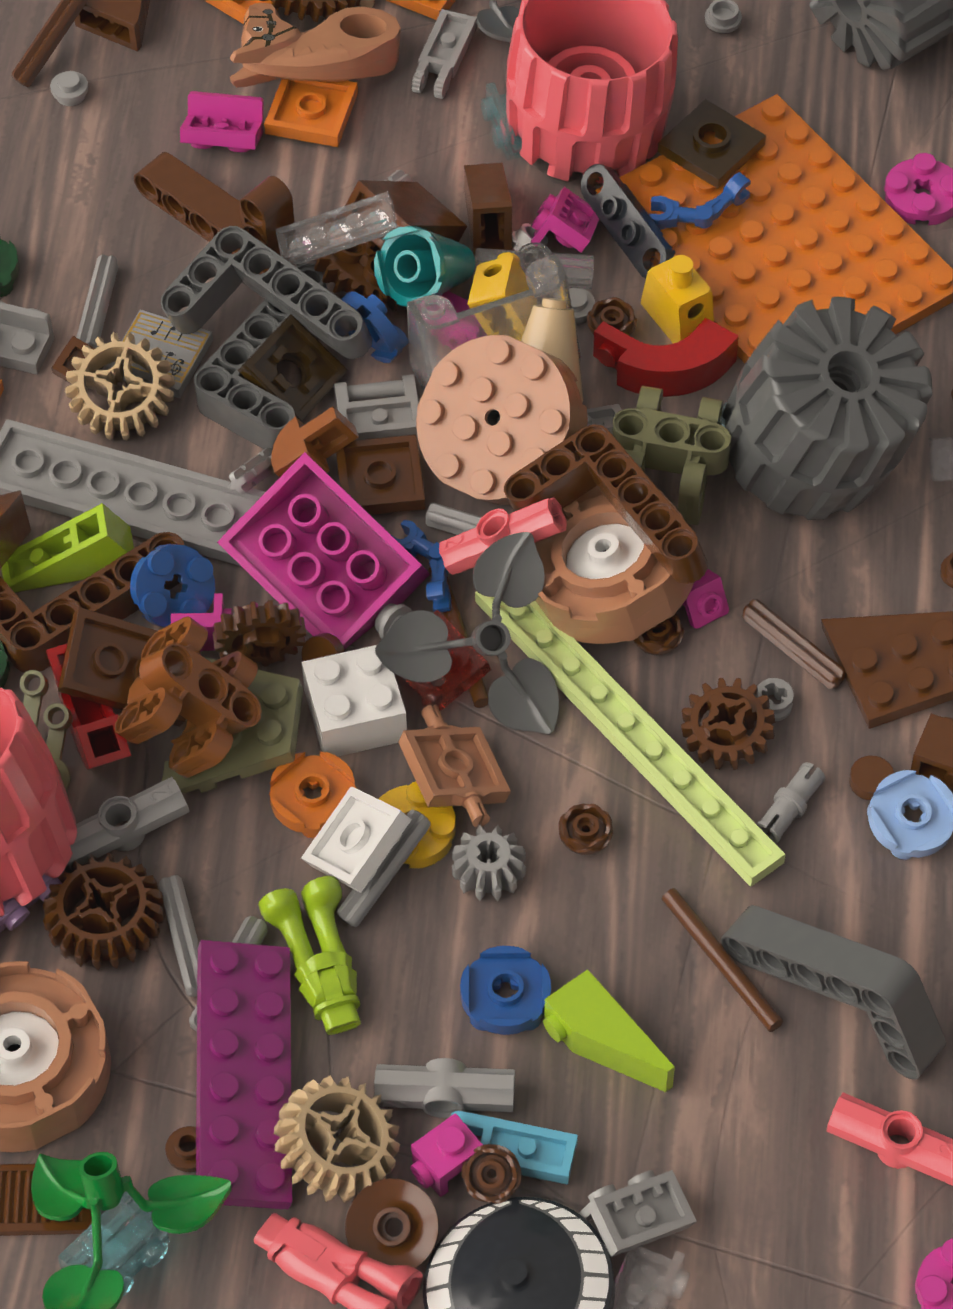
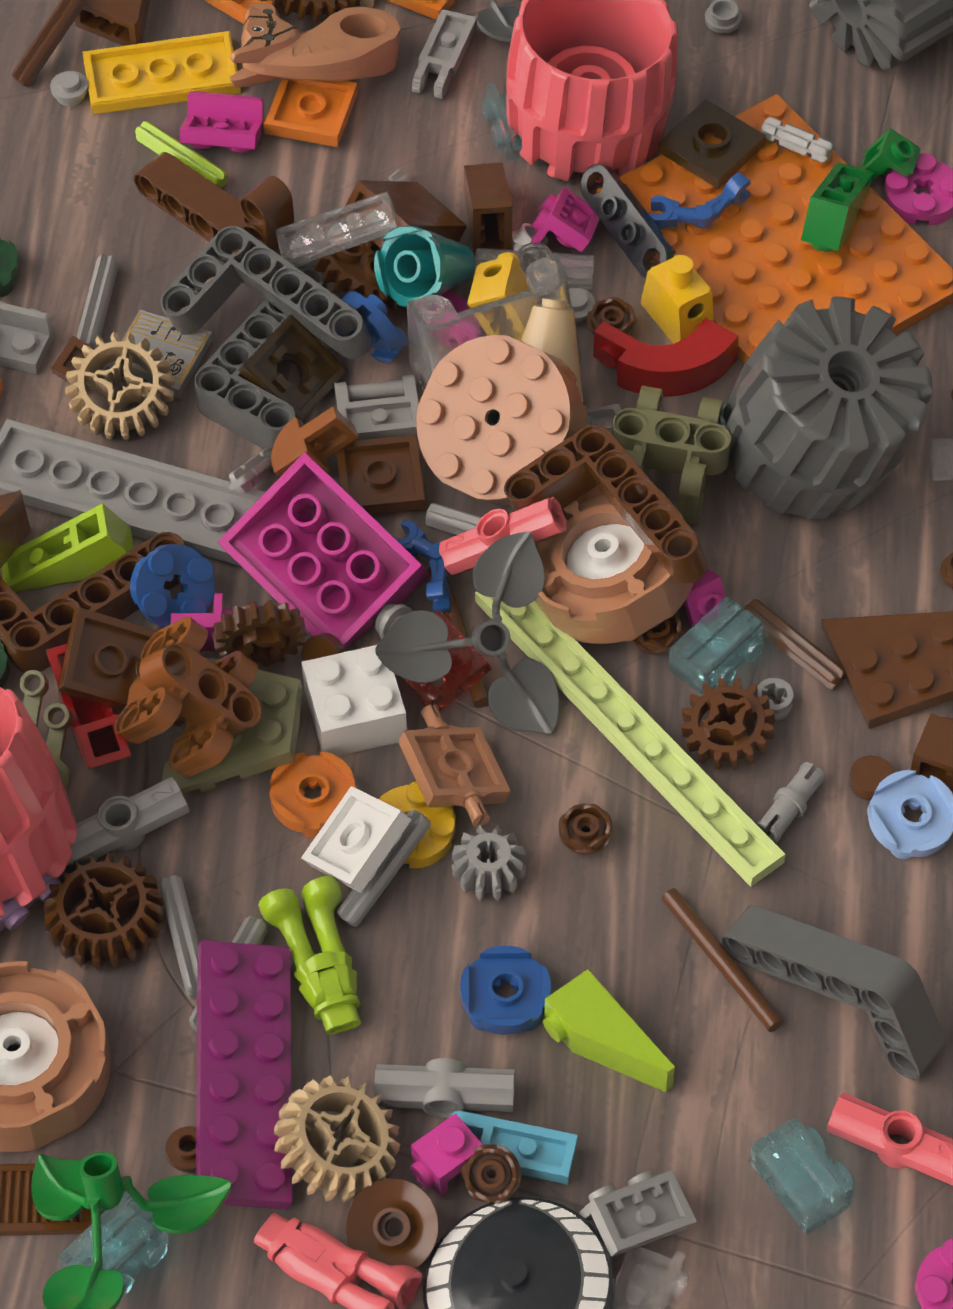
(159, 72): none -> yellow tile
(160, 142): none -> lime axle
(717, 646): none -> clear light blue brick
(797, 139): none -> light grey axle
(802, 1174): none -> clear light blue brick
(835, 207): none -> green slope
(889, 153): none -> green bracket

